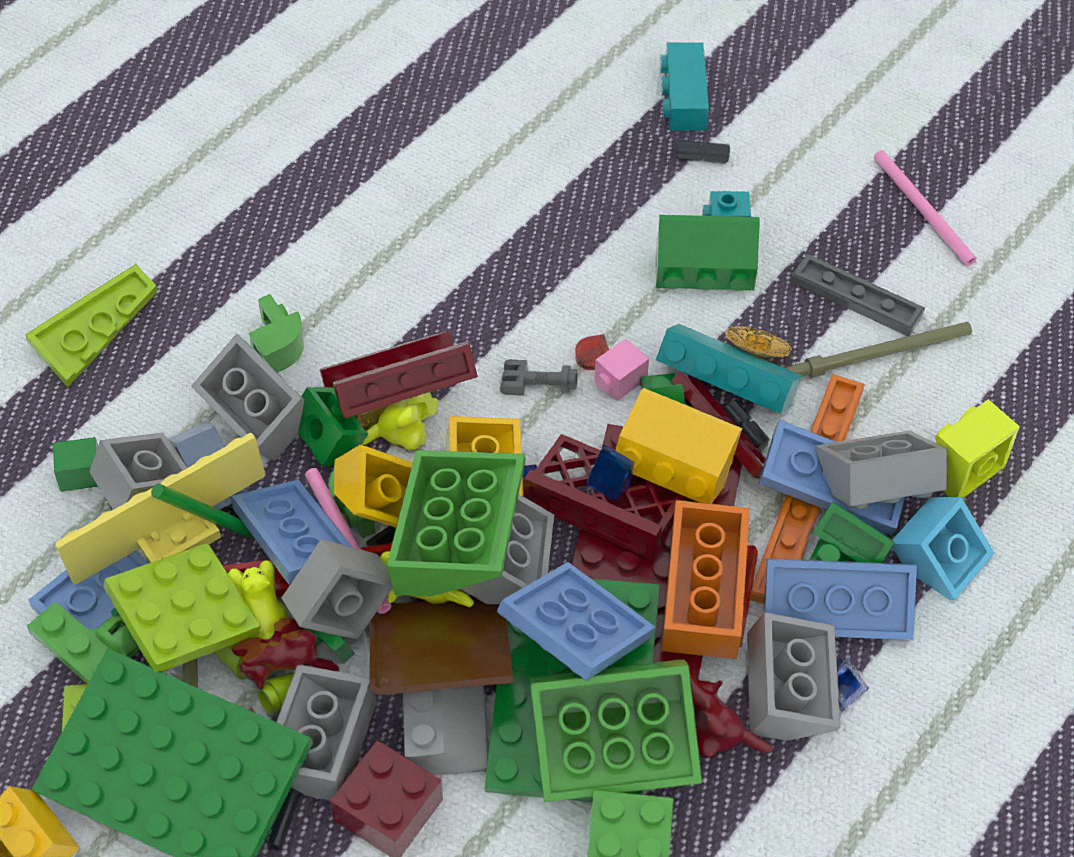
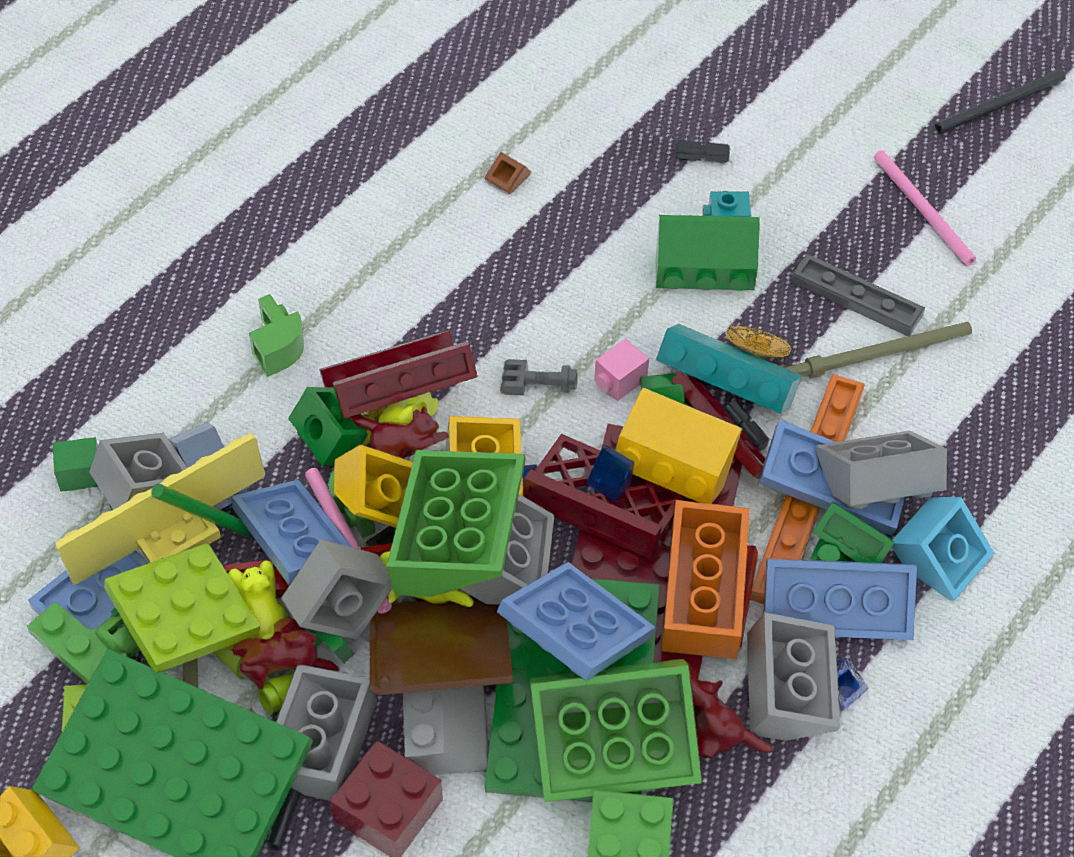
(86, 327): lime wing -> none
(252, 397): light grey slope -> none
(402, 438): none -> dark red animal
(507, 173): none -> dark orange slope
(590, 349): clear red tile -> none
(684, 86): teal brick -> none
(976, 447): neon yellow brick -> none
(1000, 101): none -> black piece

